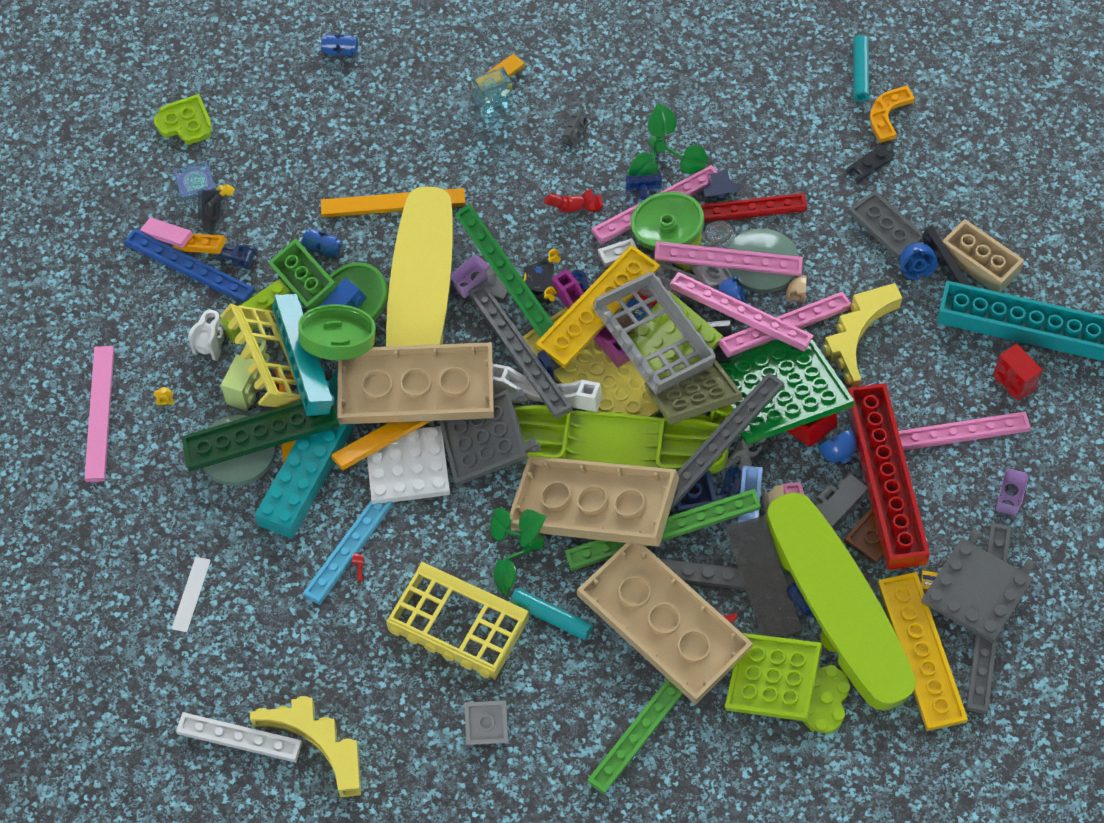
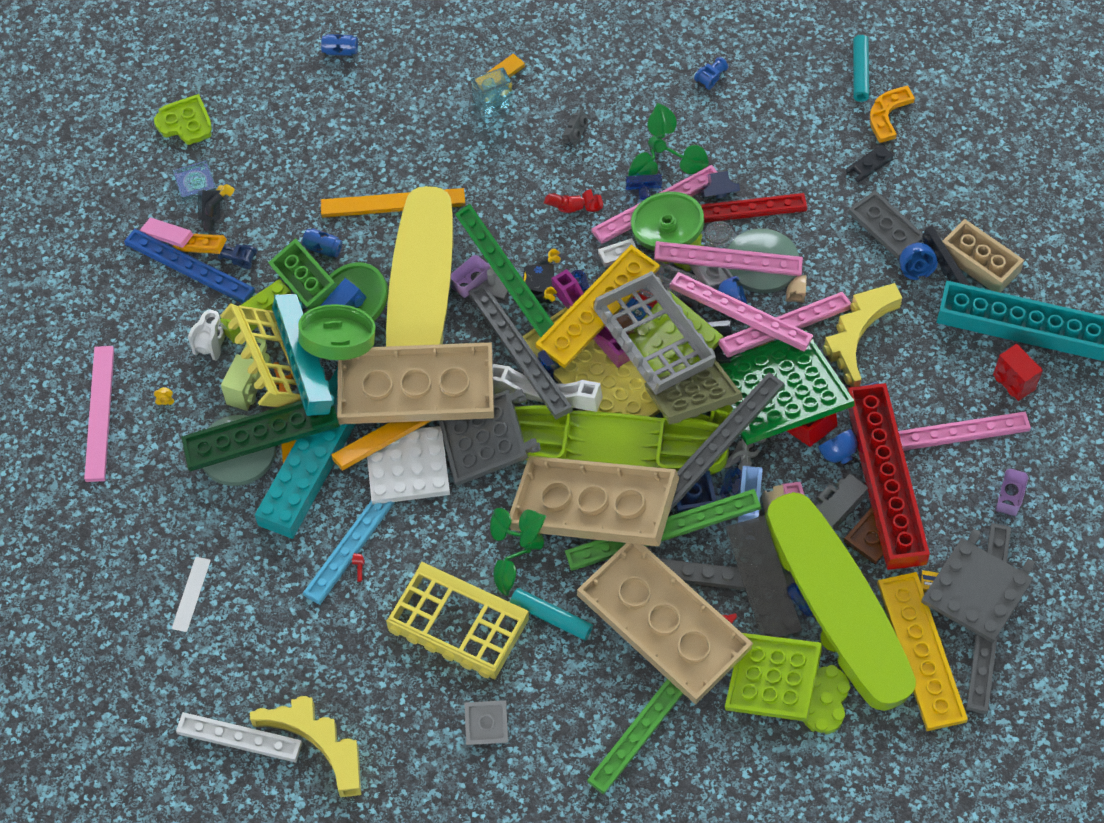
(710, 74): none -> blue connector

